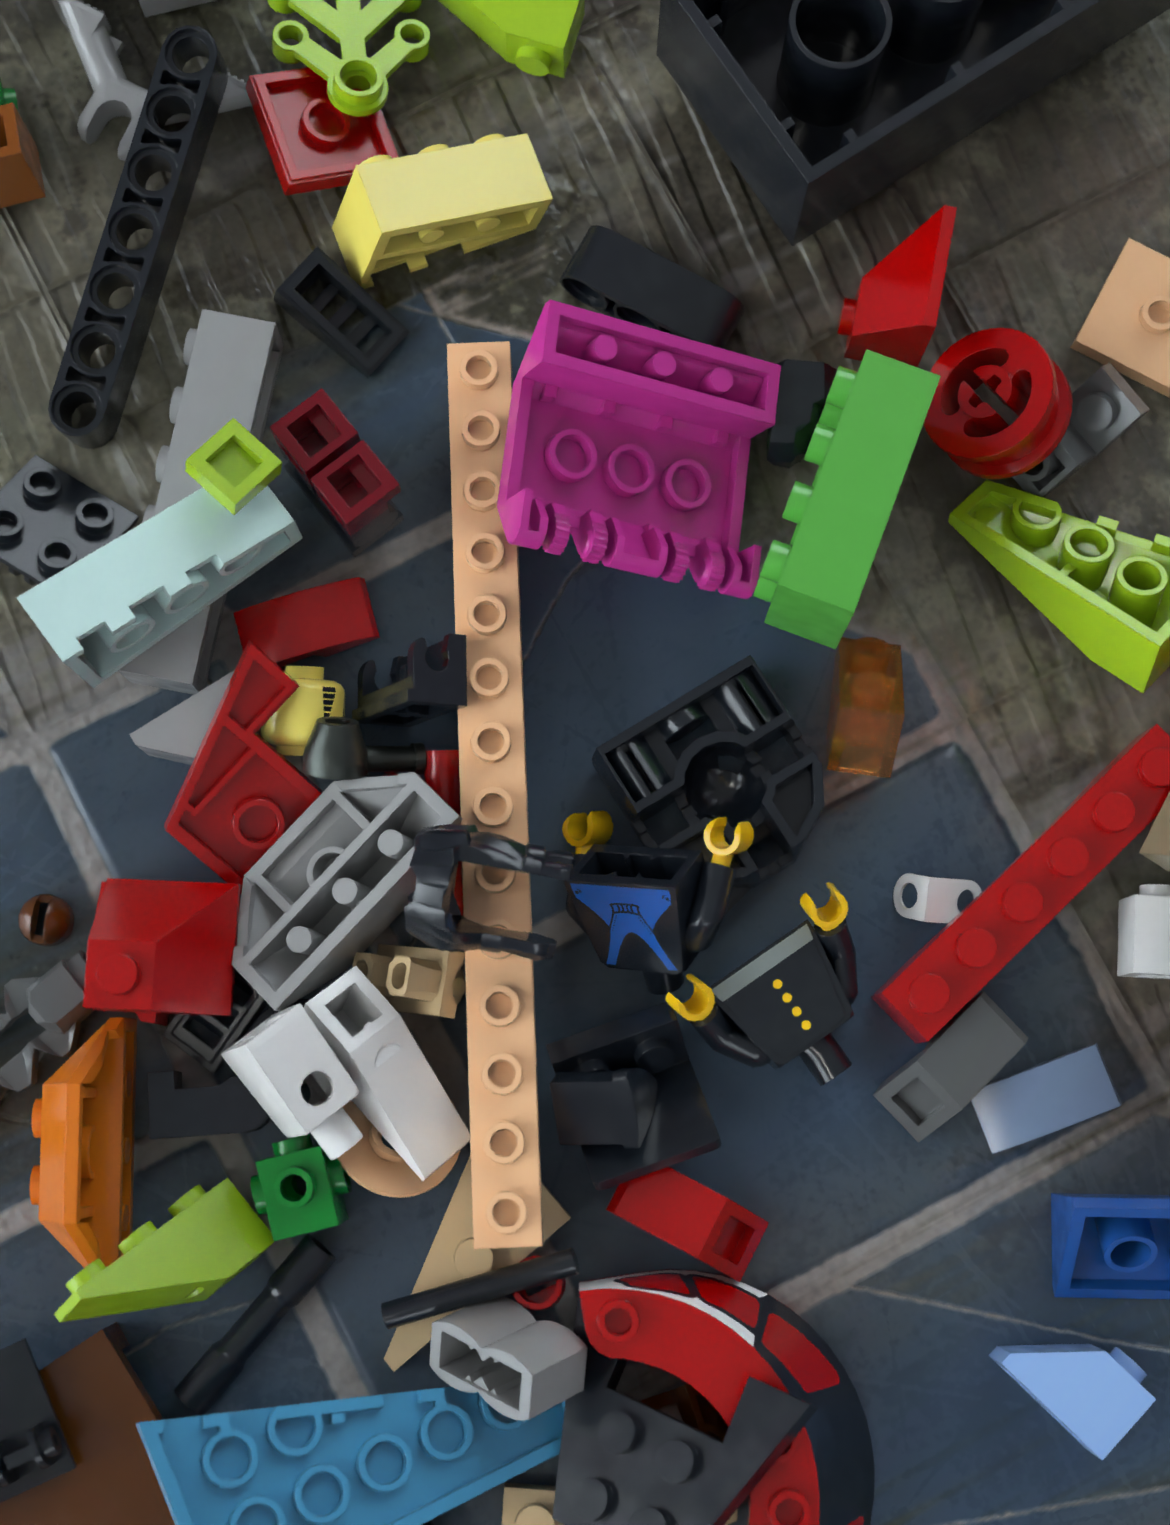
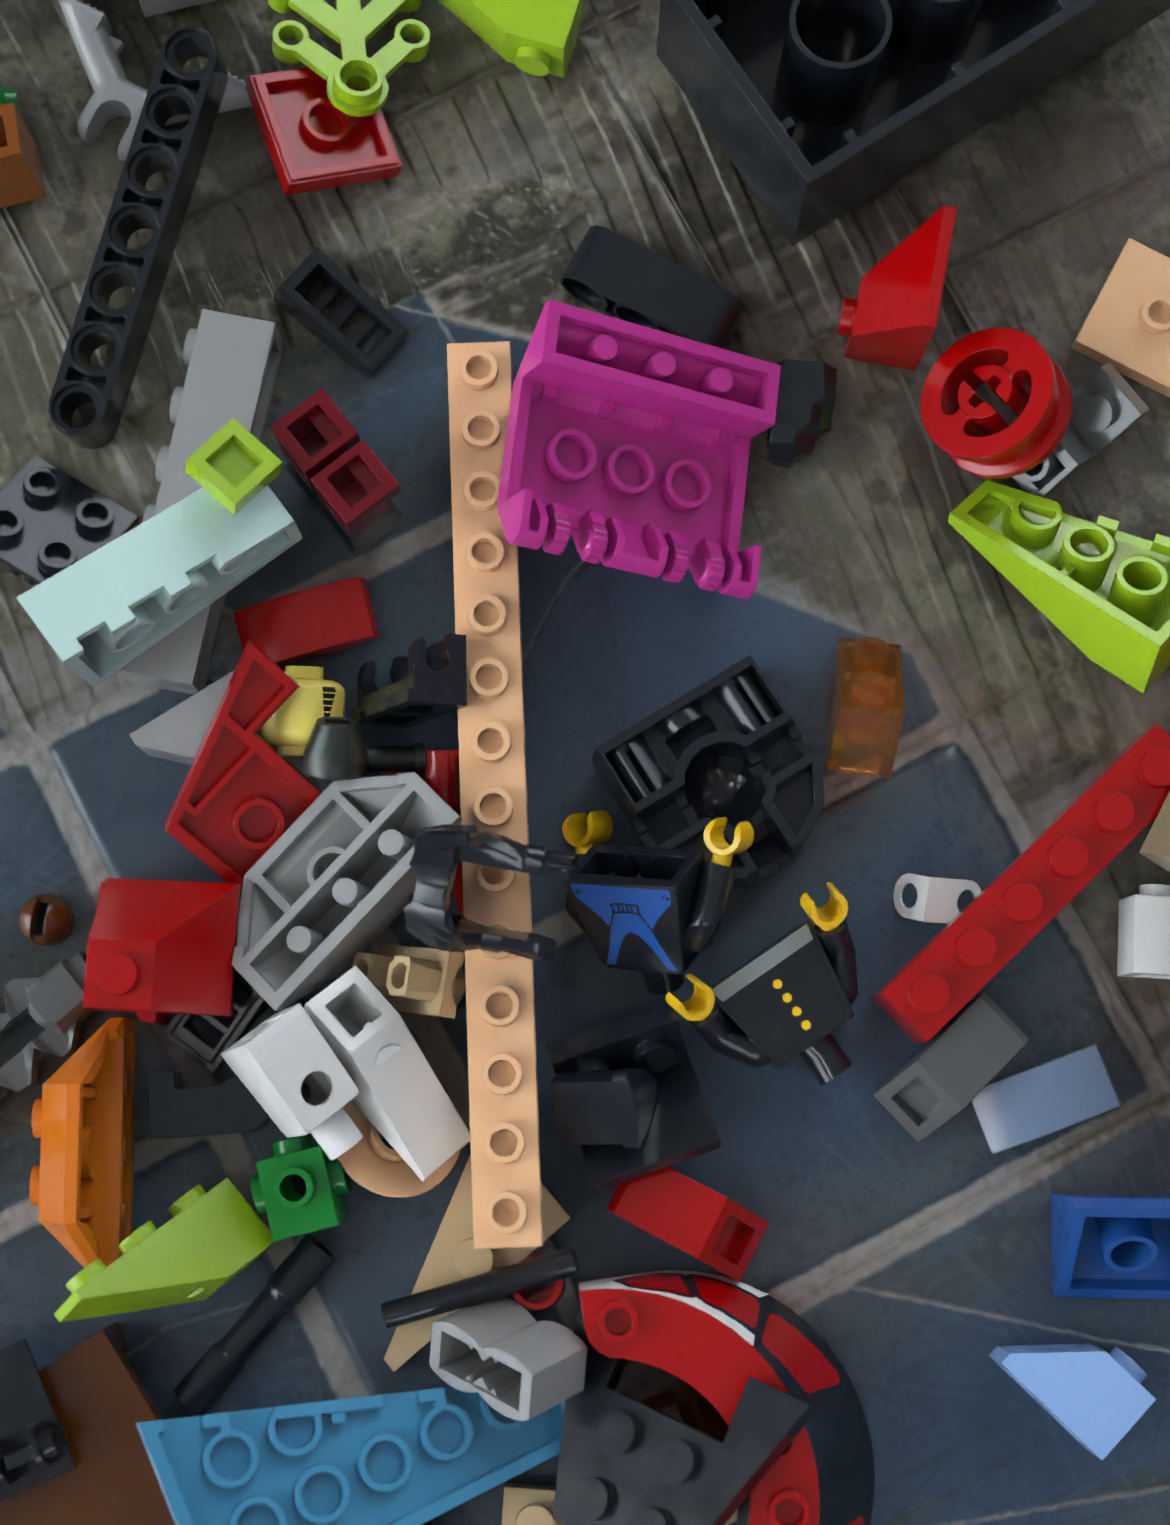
(436, 200): light yellow wedge -> none
(840, 519): bright green piece -> none

